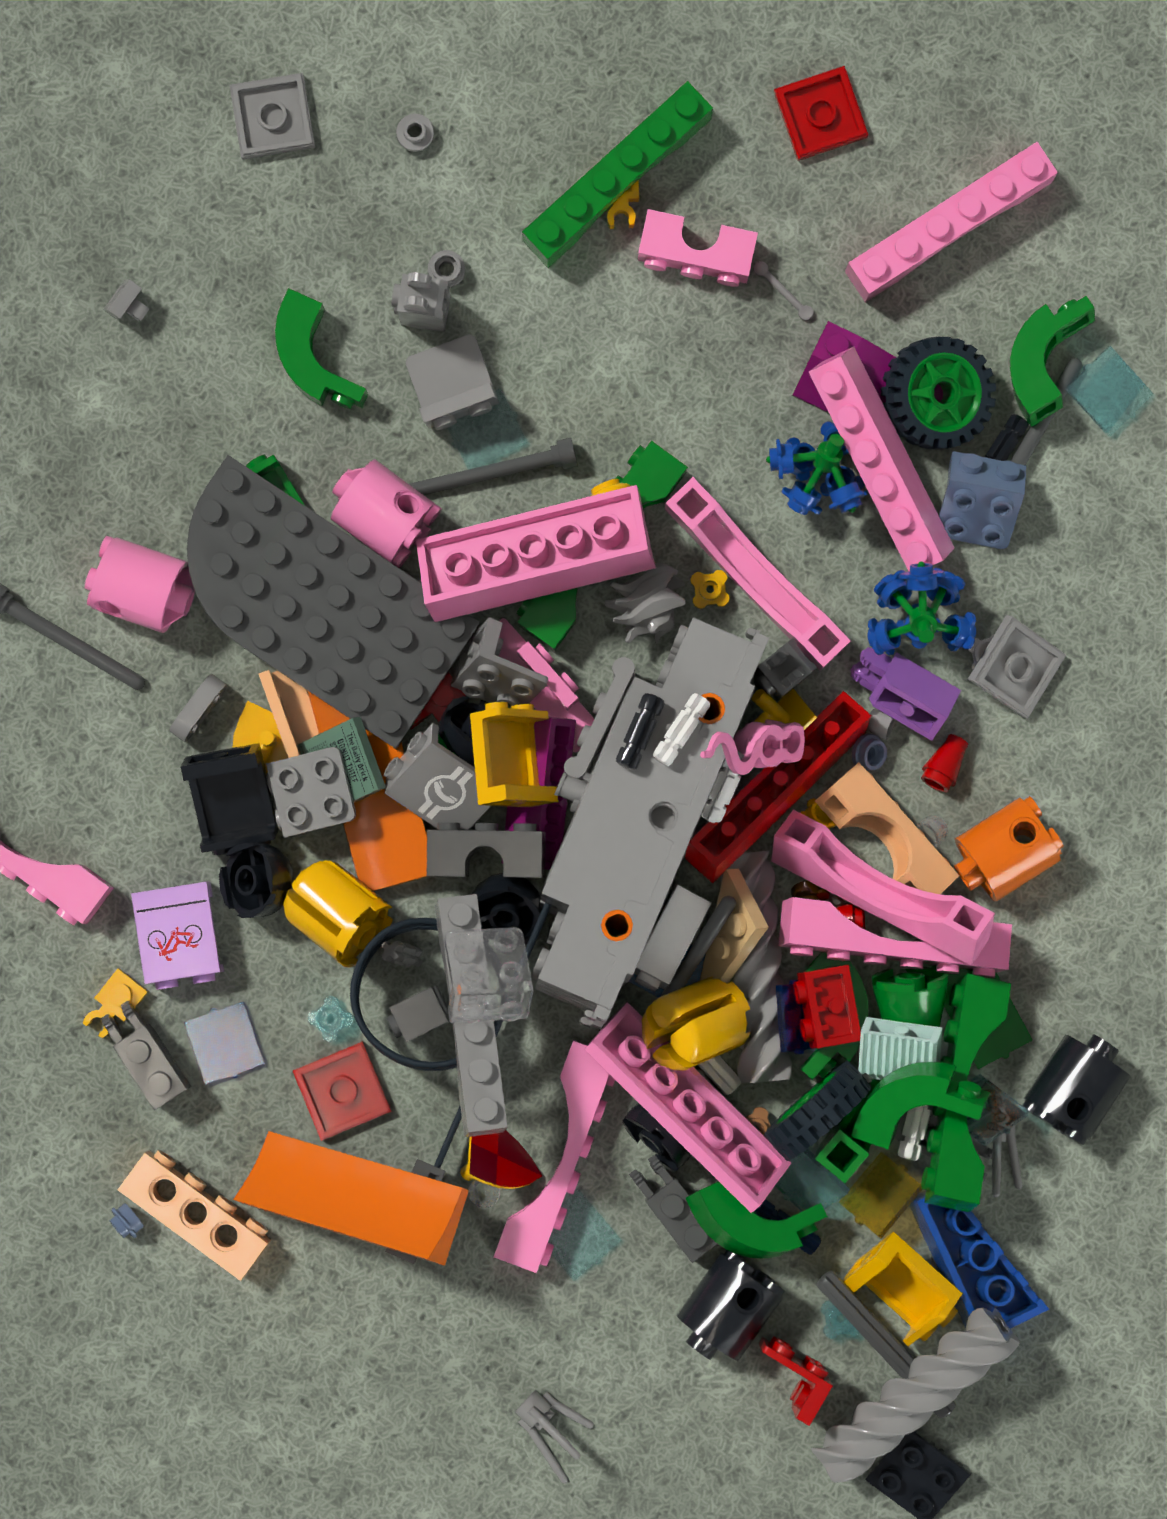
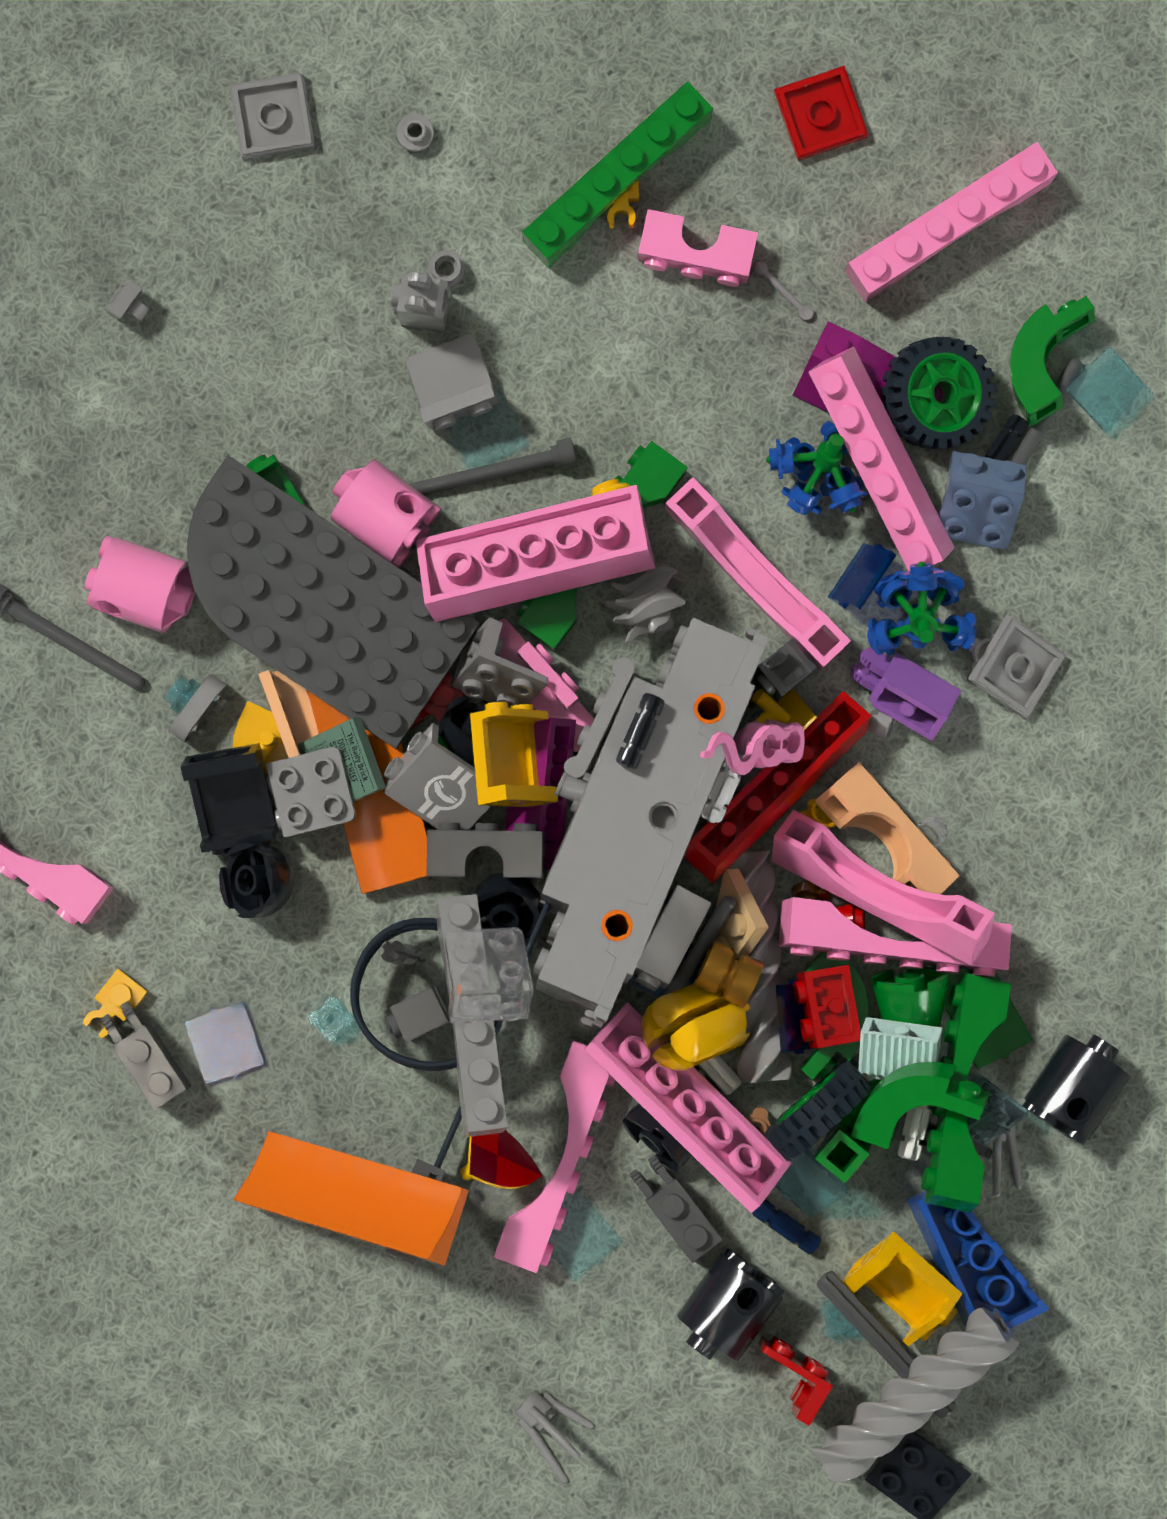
(125, 1221): sand blue plate -> none
(142, 1189): light nougat brick -> none
(176, 934): lavender panel -> none
(180, 692): none -> clear light blue plate
(294, 338): green arch -> none
(335, 911): yellow cylinder -> none
(342, 1091): tile -> none
(681, 729): white axle -> none
(702, 581): yellow plate -> none
(728, 973): none -> pearl gold wheel
(745, 1232): green arch -> none
(862, 576): none -> clear blue piece
(869, 751): sand blue plate -> none
(881, 1195): clear yellow piece -> none
(944, 765): red cone -> none
(995, 856): orange cylinder -> none

